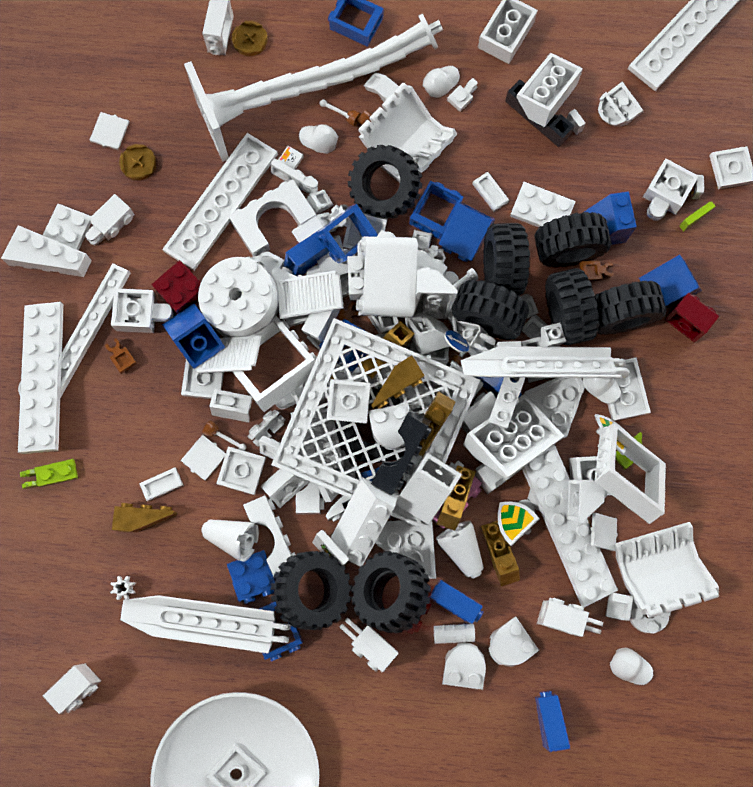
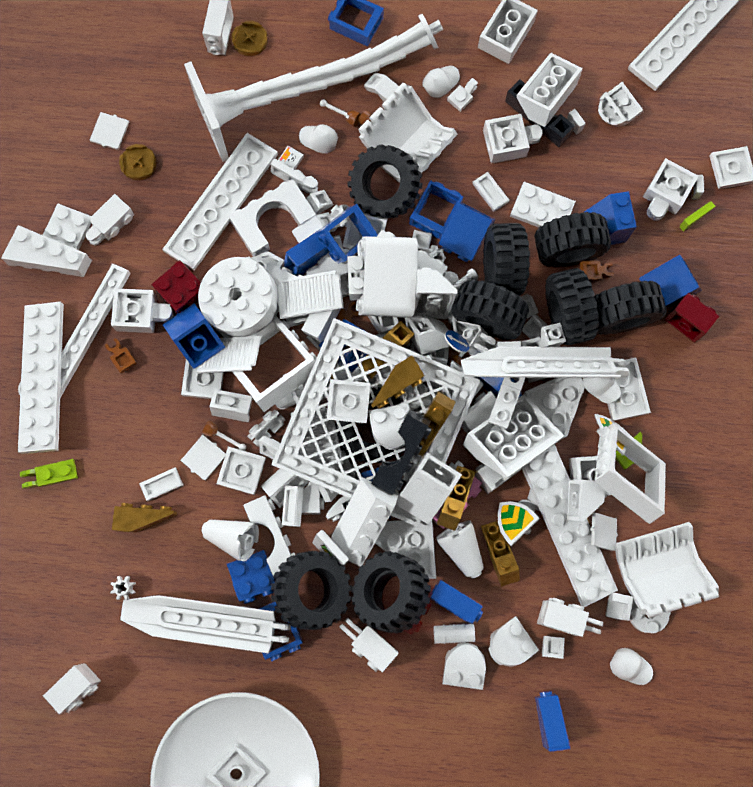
(292, 506): none -> white tile
(509, 138): none -> white brick
(553, 647): none -> white plate

